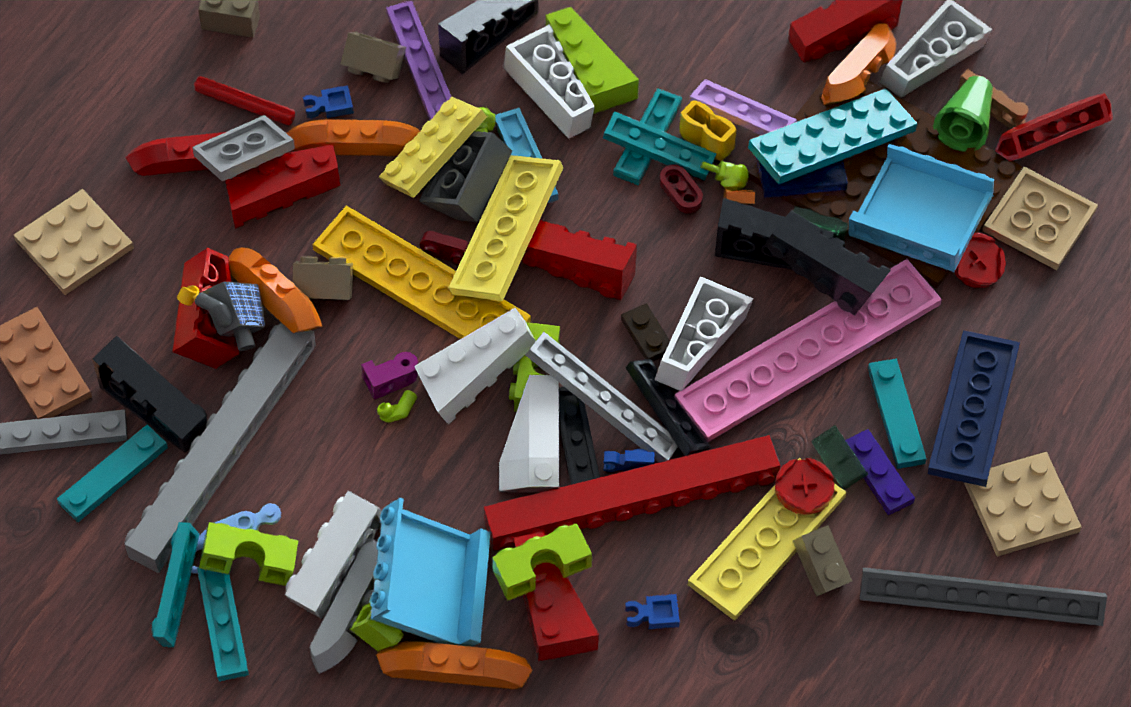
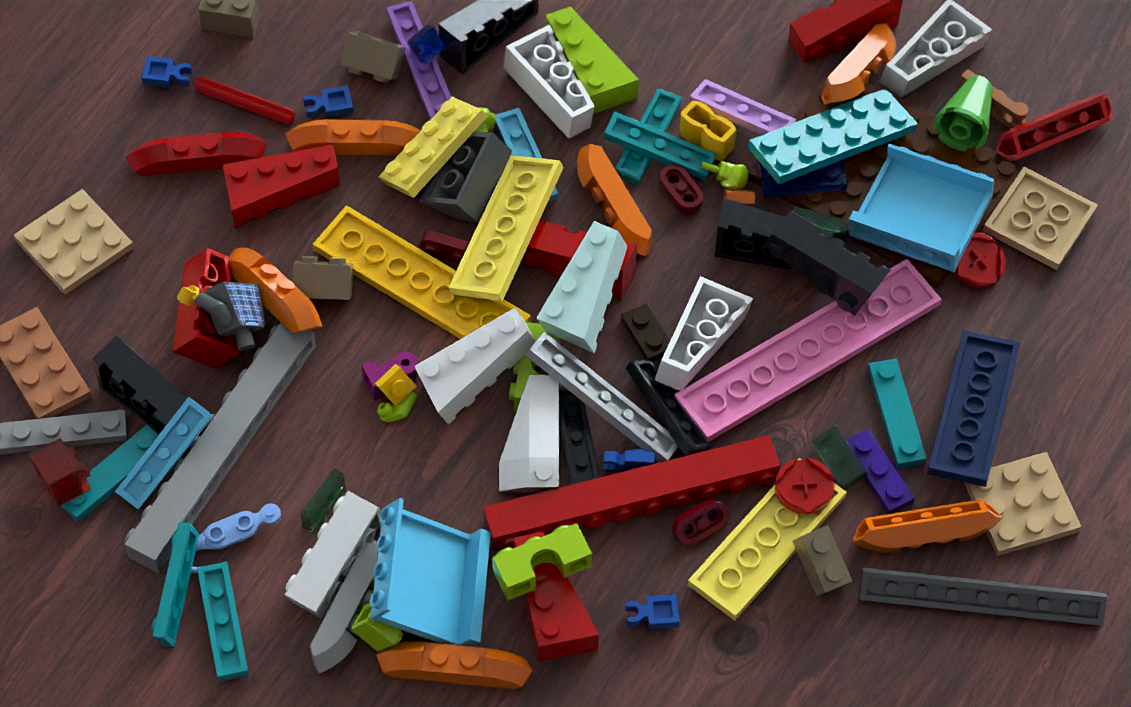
(60, 471): none -> clear red brick
(163, 70): none -> blue plate
(164, 453): none -> medium azure plate
(243, 148): light grey plate -> none
(272, 553): lime arch -> none
(318, 507): none -> clear green plate
(395, 384): none -> yellow plate
(425, 44): none -> clear blue tile
(584, 289): none -> light aqua wedge
(608, 189): none -> orange brick
(698, 522): none -> dark red plate
(926, 525): none -> orange brick

